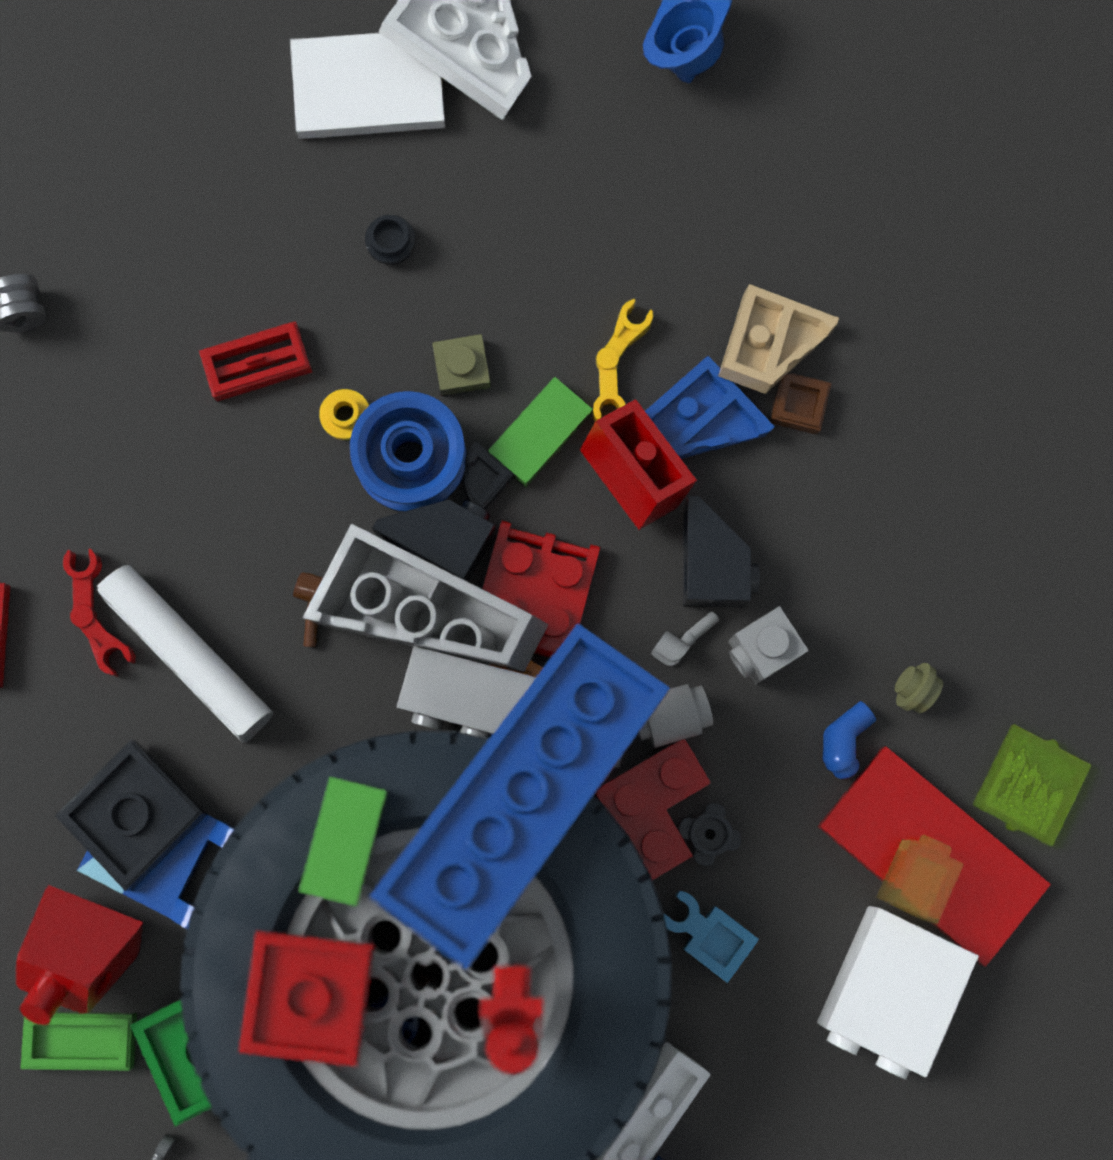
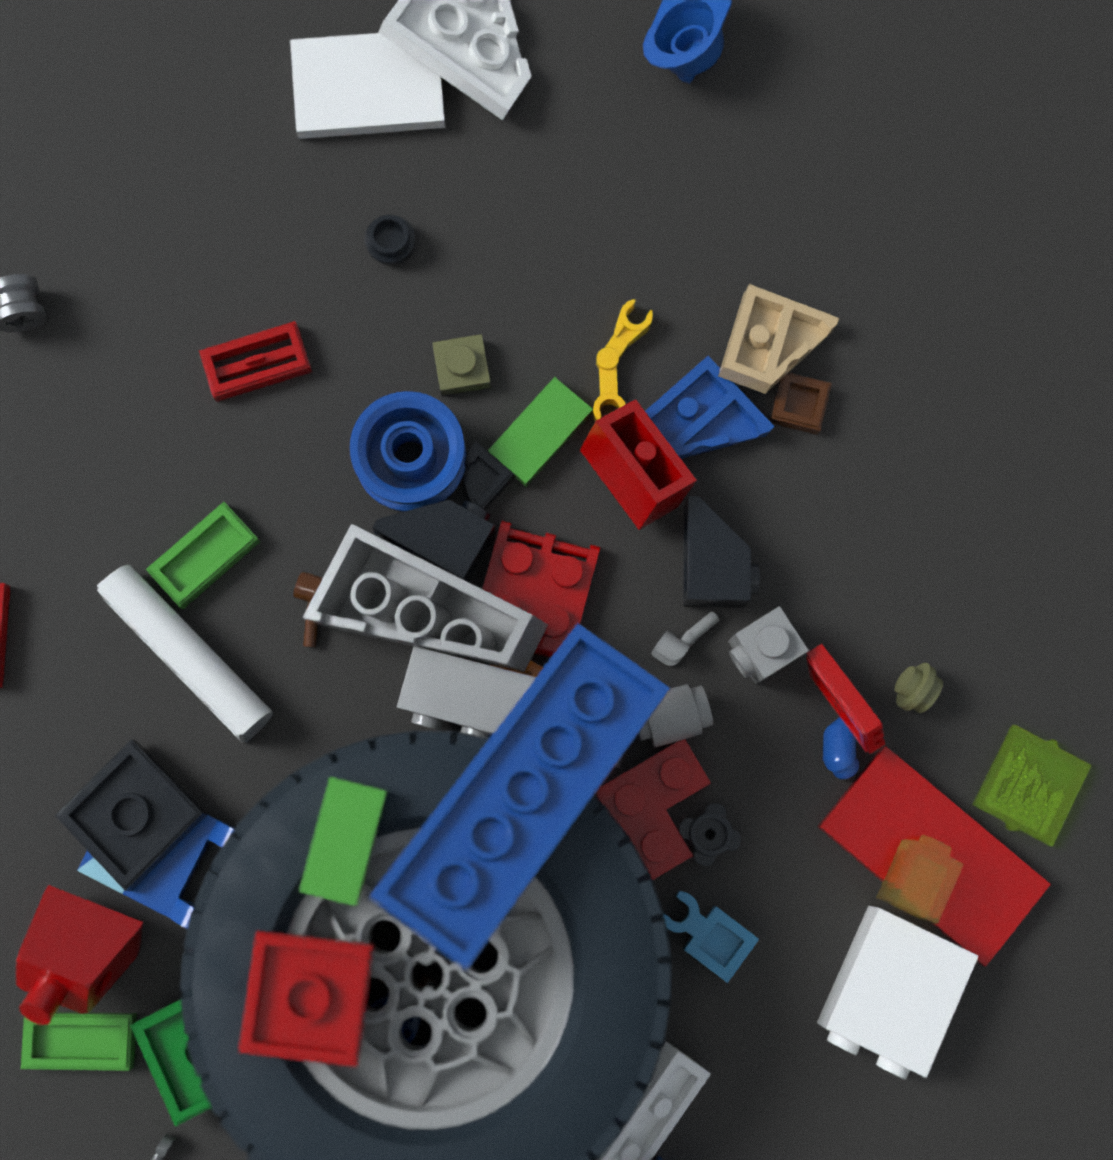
(85, 616): red piece -> none
(203, 555): none -> bright green tile
(341, 429): yellow plate -> none
(512, 1021): red hips -> none
(845, 699): none -> red tile

